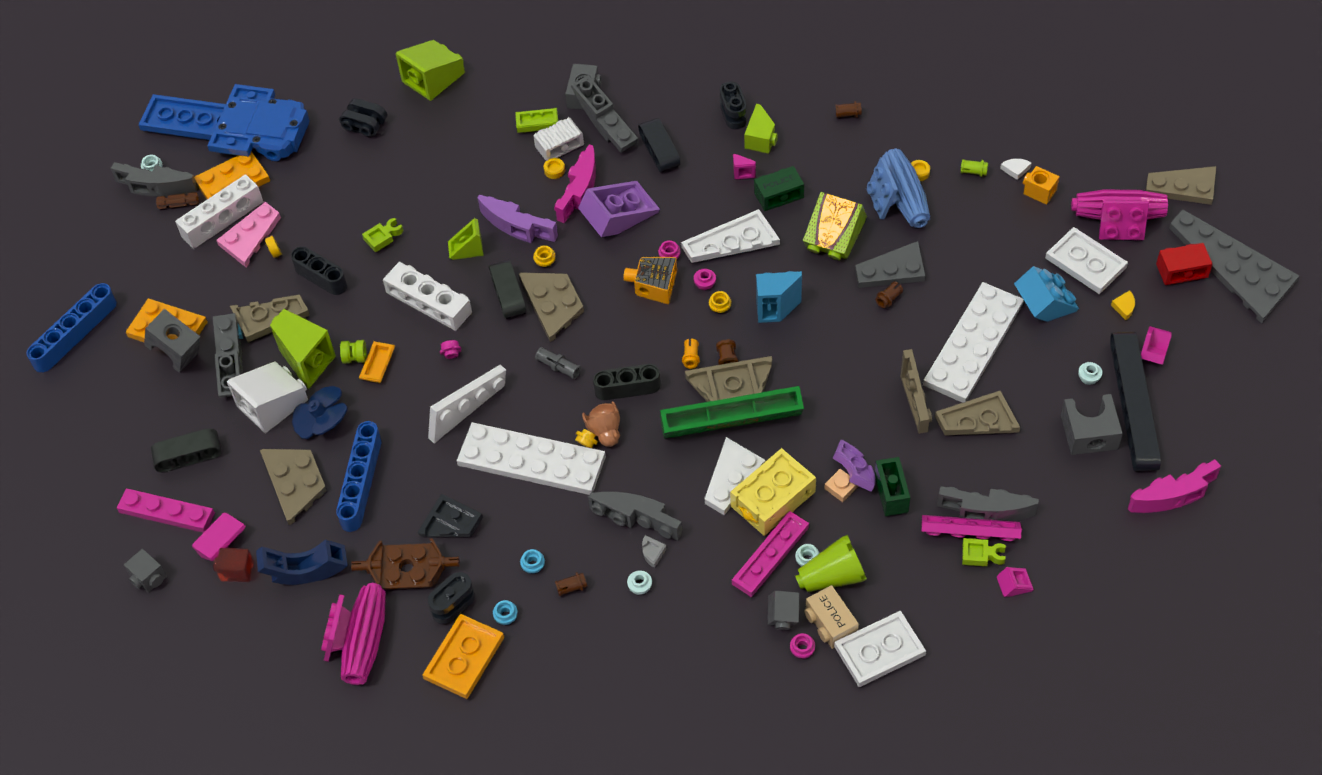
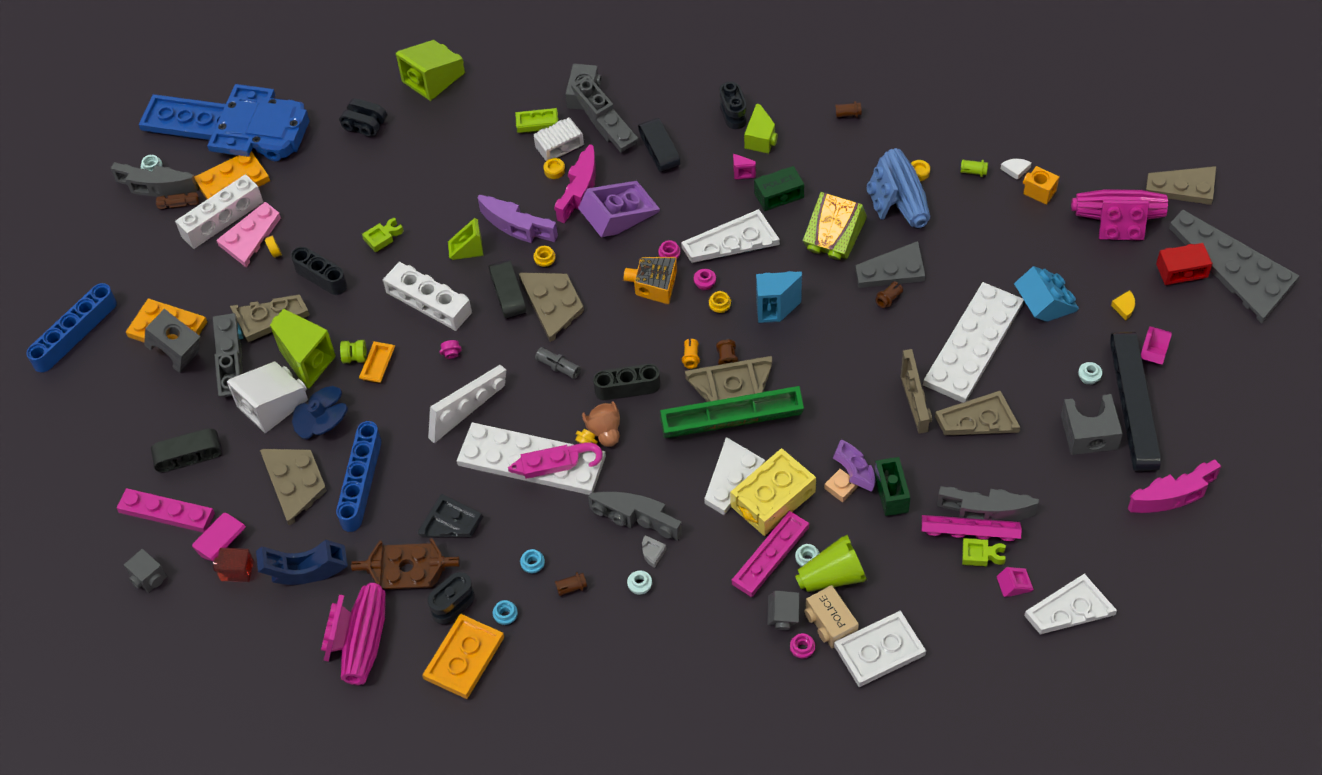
(553, 460): none -> dark pink plate
(1070, 606): none -> white wing
(1086, 260): white plate -> none

